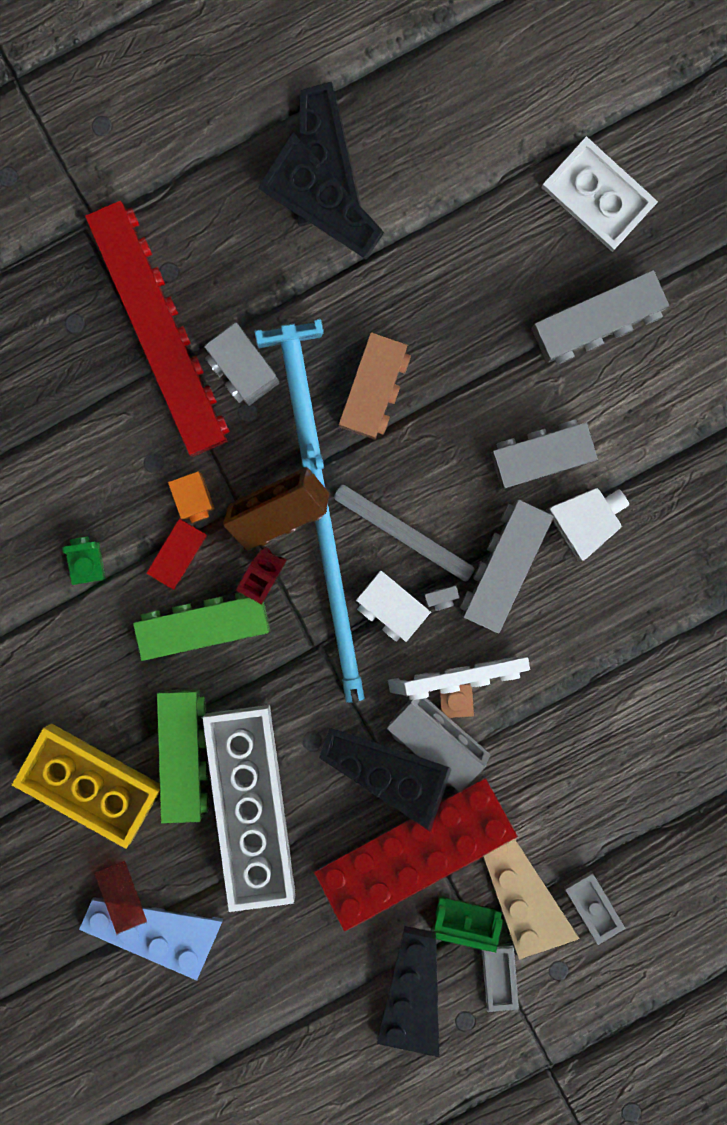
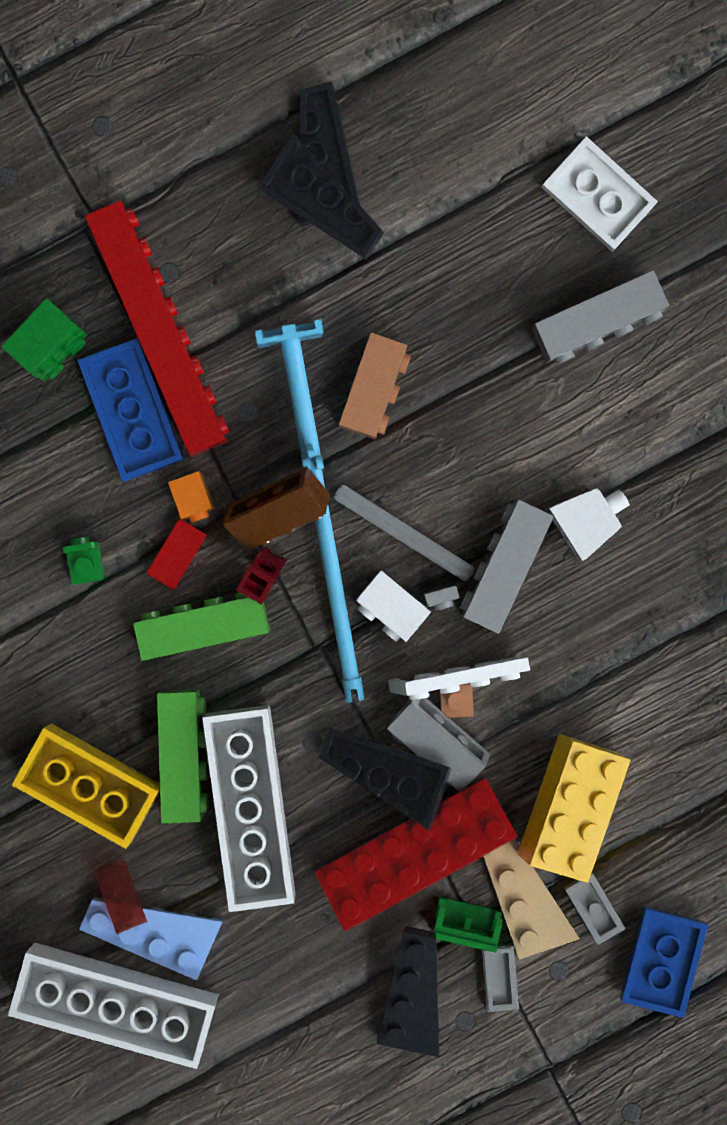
(45, 341): none -> green brick
(113, 1005): none -> white brick
(130, 410): none -> blue plate
(243, 365): light grey brick -> none
(543, 454): light grey brick -> none
(573, 808): none -> yellow brick
(663, 962): none -> blue plate

